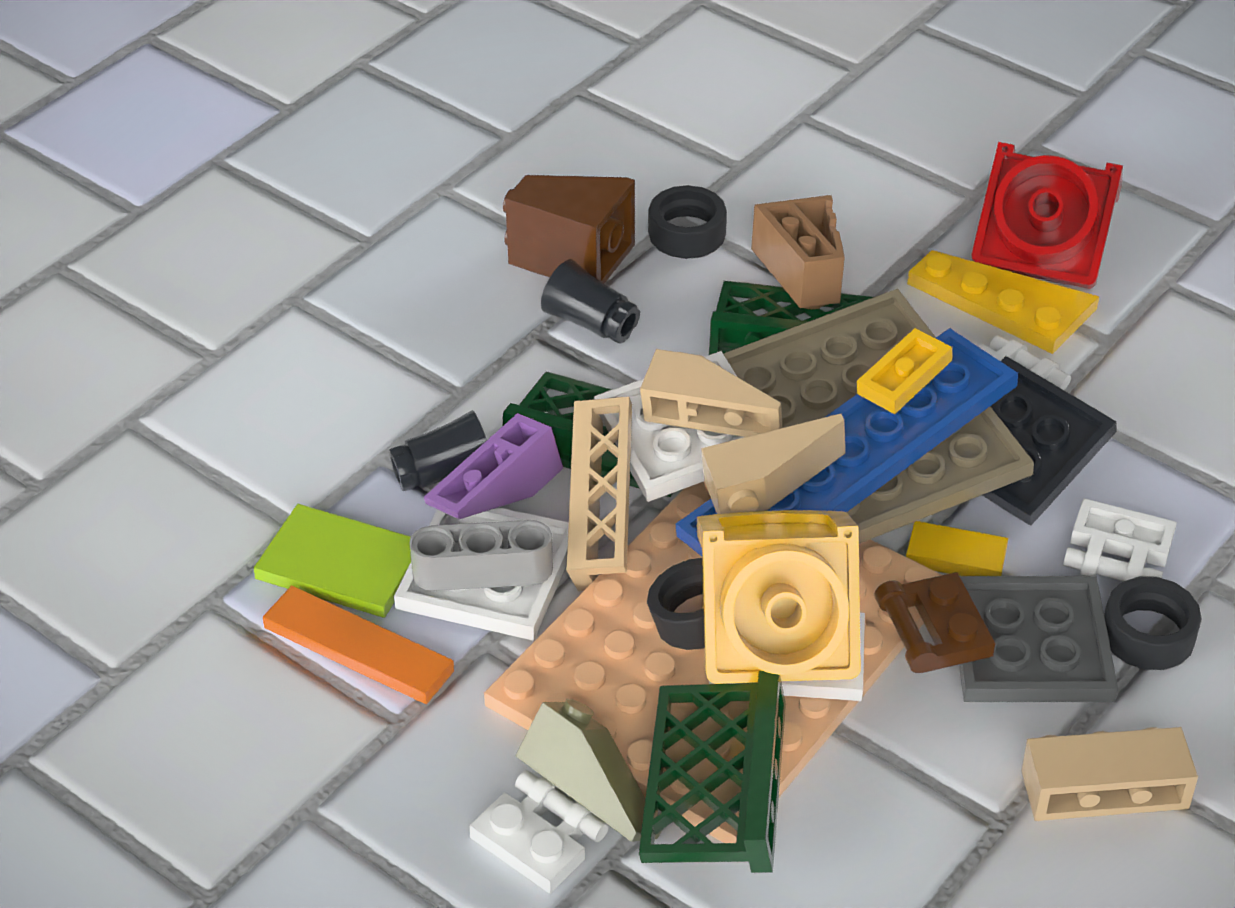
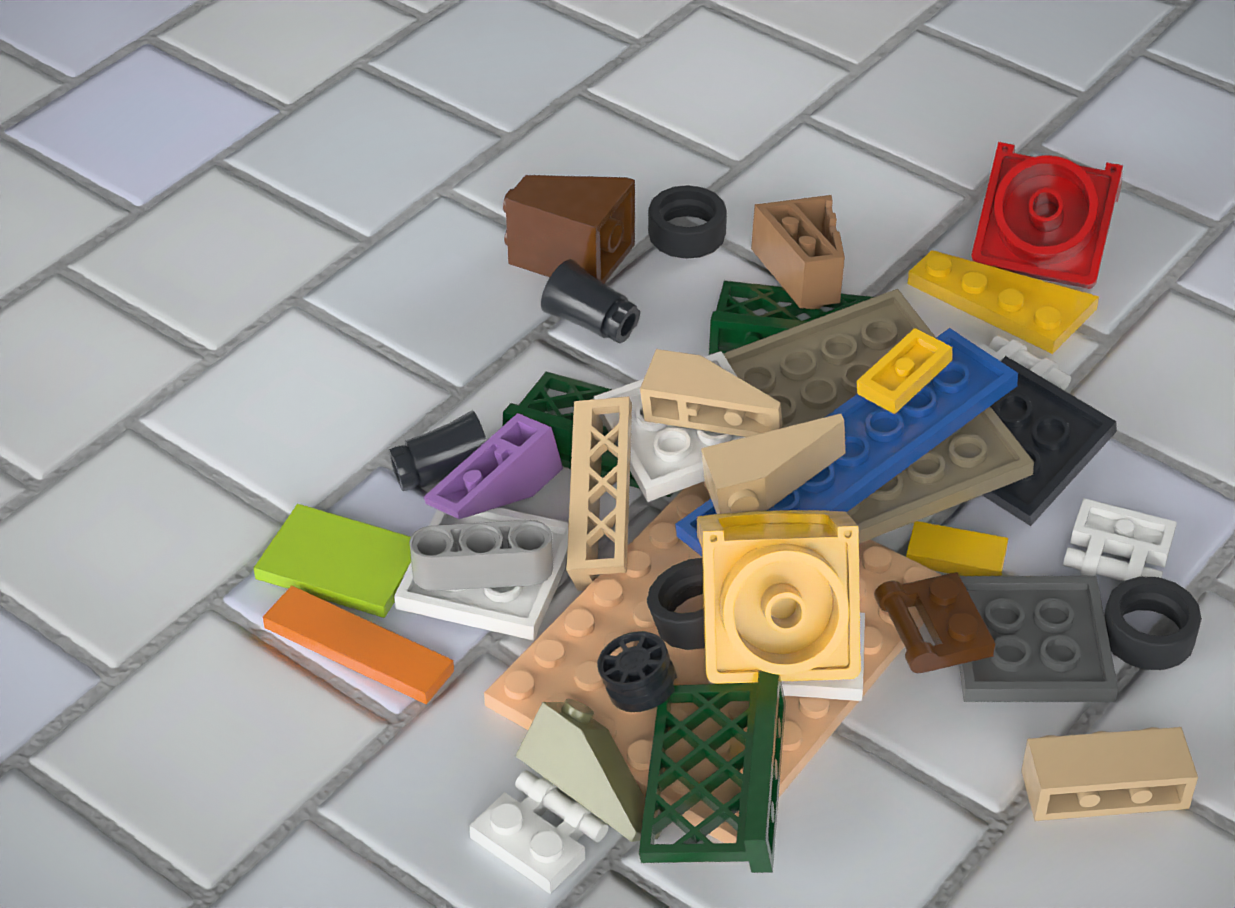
(638, 675): none -> black wheel

